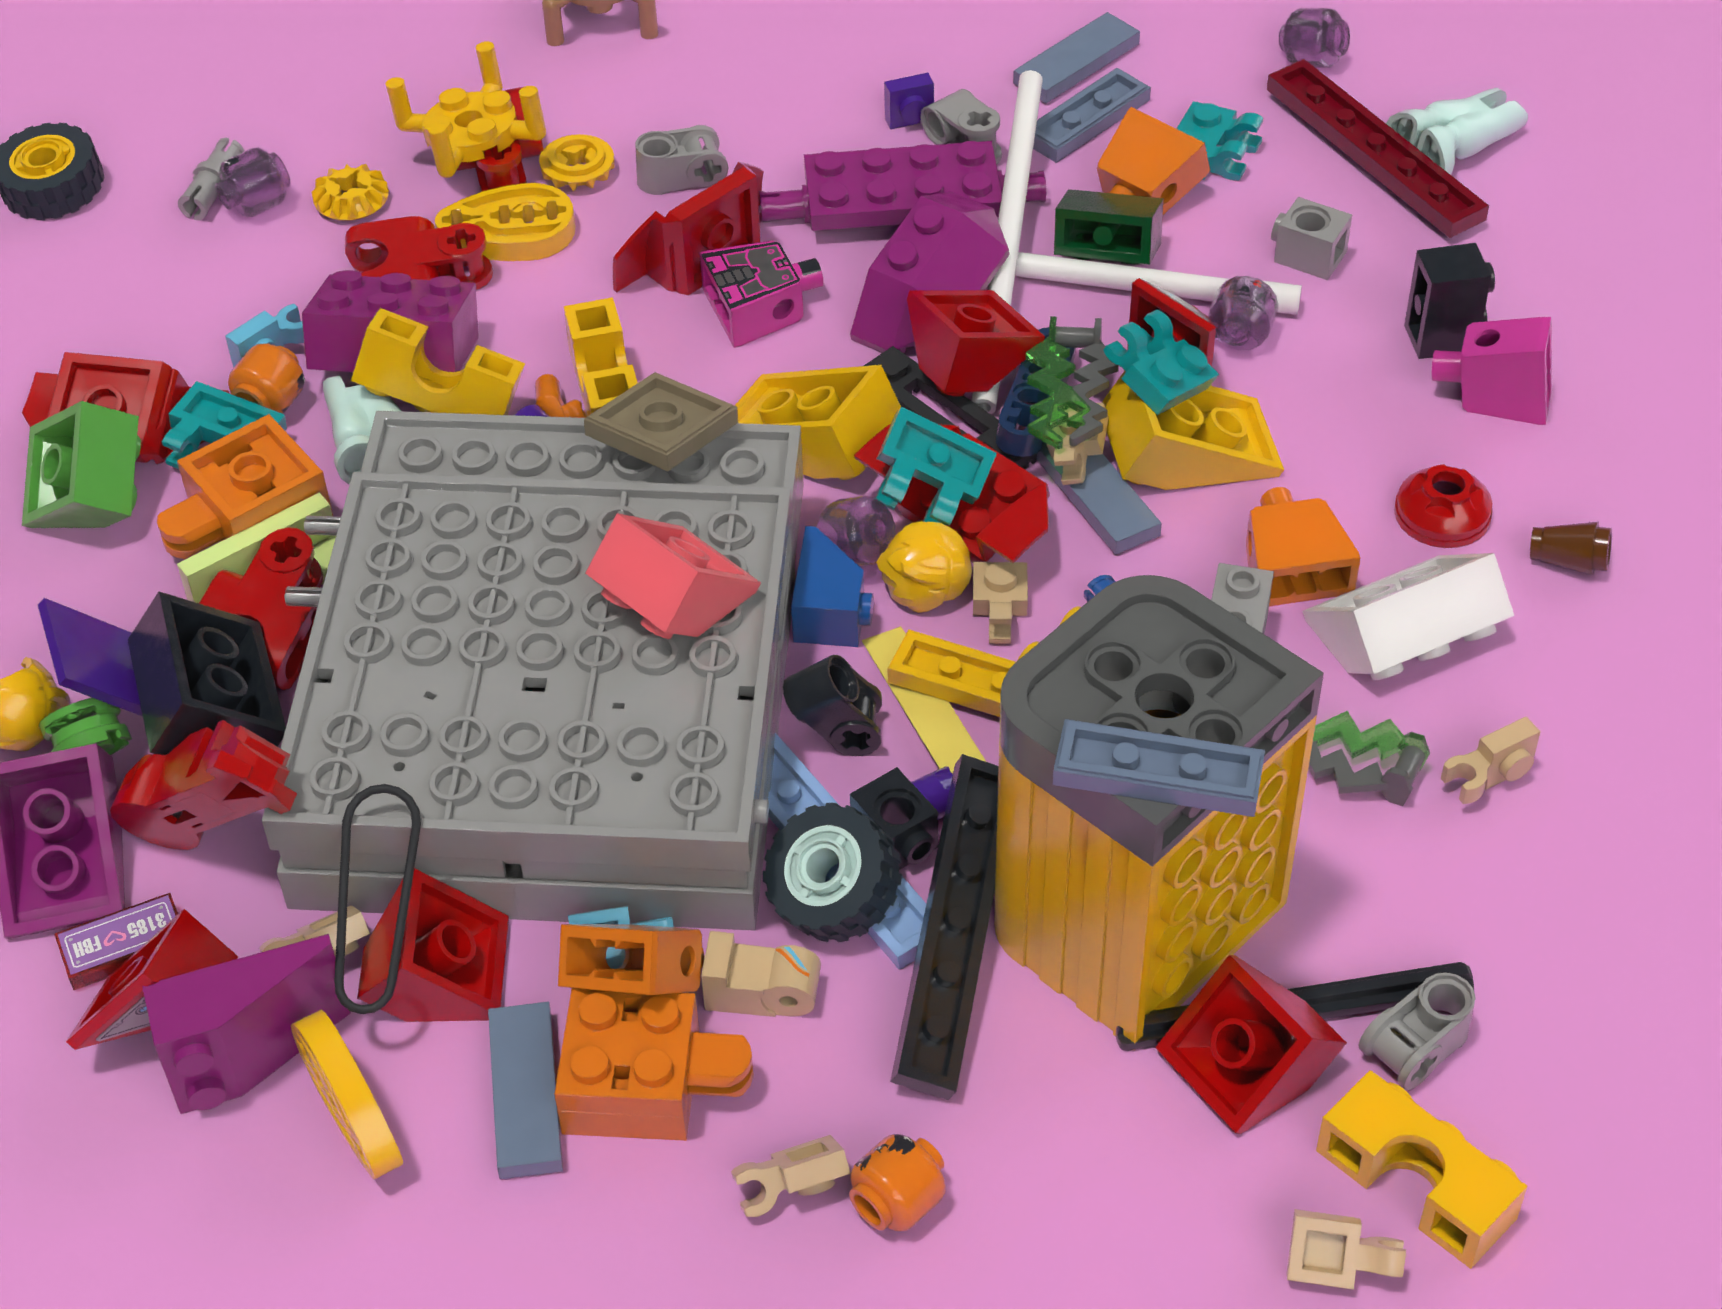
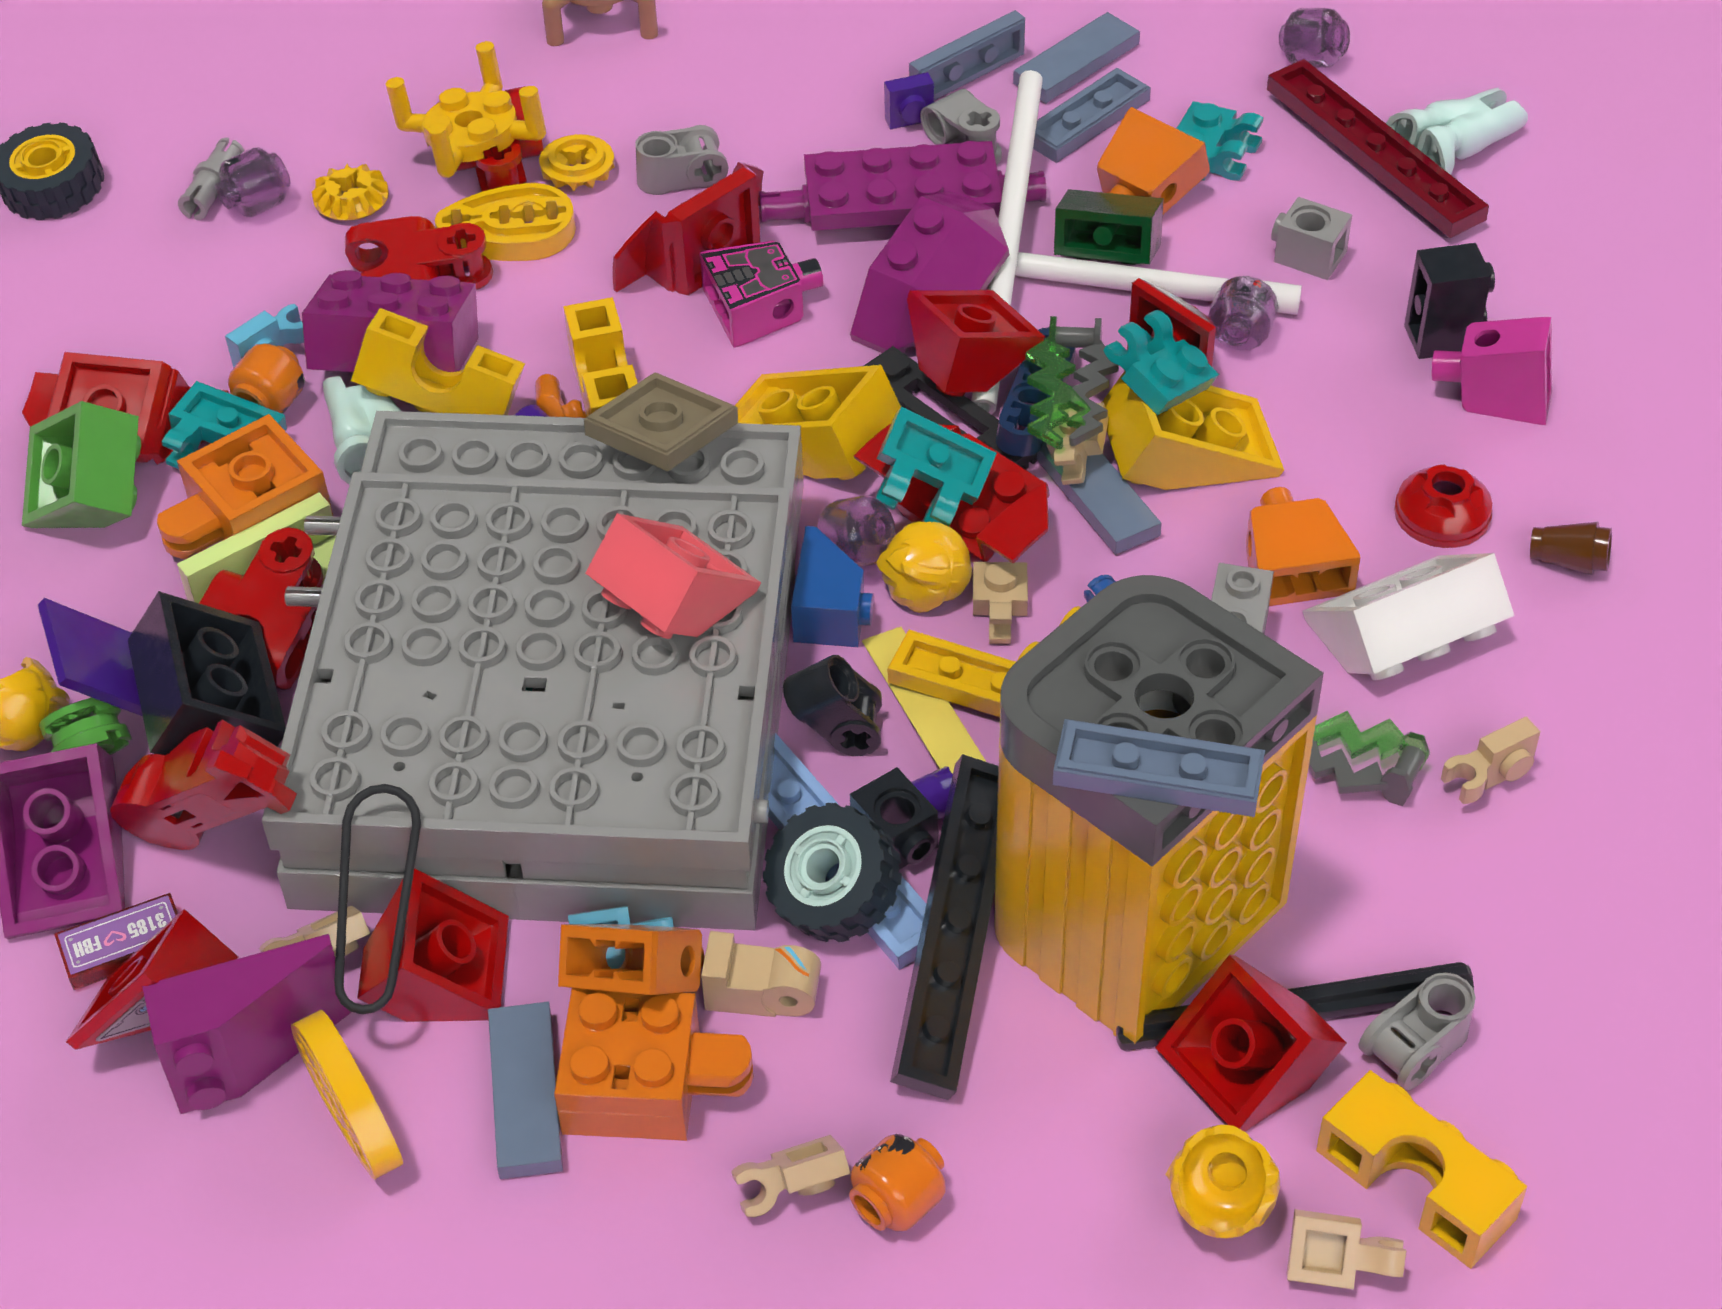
(973, 54): none -> sand blue tile
(1224, 1182): none -> yellow hair

